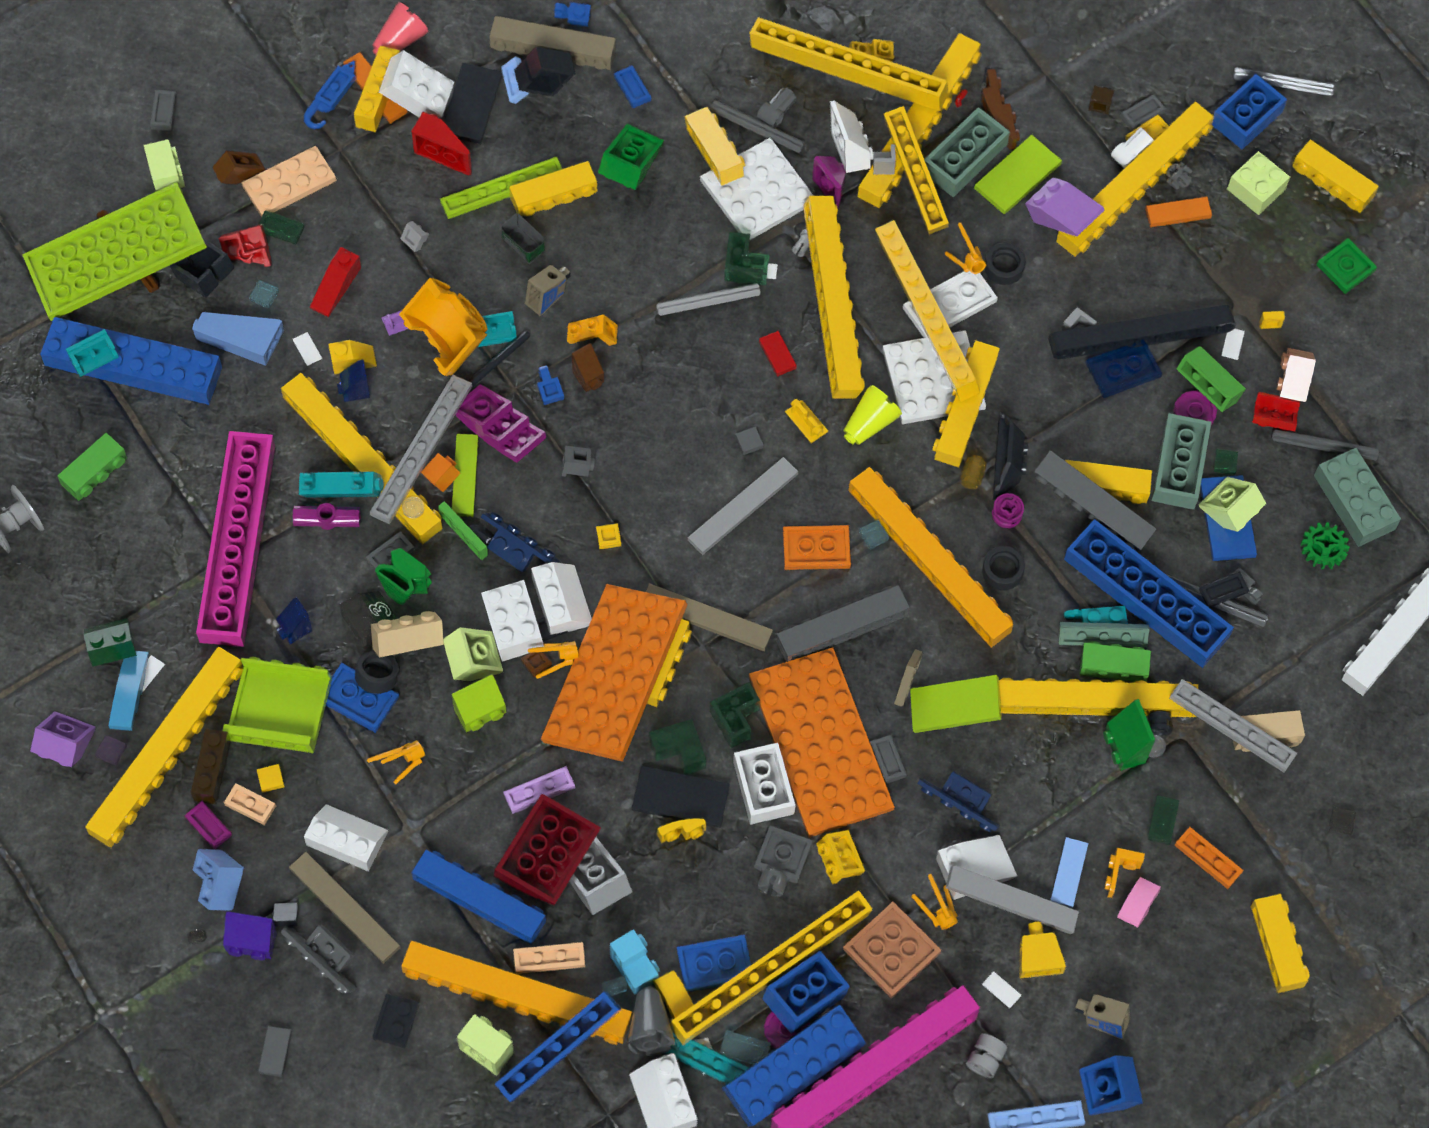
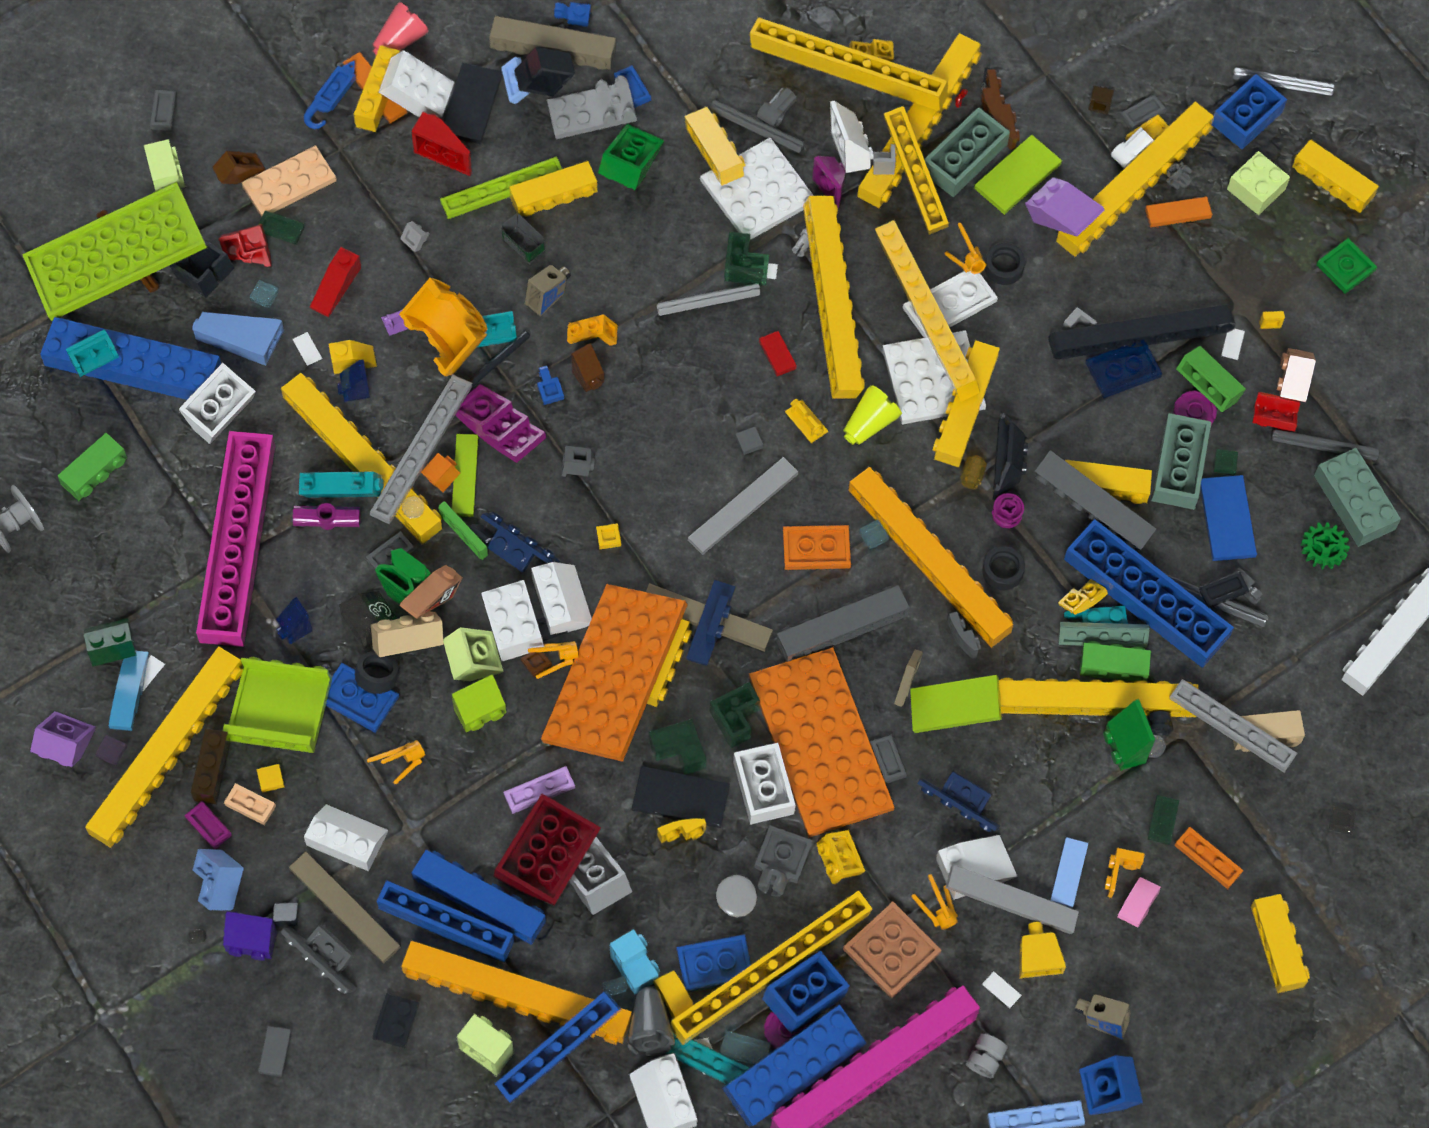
(216, 403): none -> white slope
(432, 592): none -> nougat slope
(445, 921): none -> blue brick
(549, 958): light nougat plate -> none
(592, 109): none -> light grey hinge
(711, 622): none -> dark blue bracket
(736, 895): none -> light grey piece
(964, 638): none -> dark grey slope
(1085, 598): none -> yellow slope
(1233, 503): yellowish green slope -> none

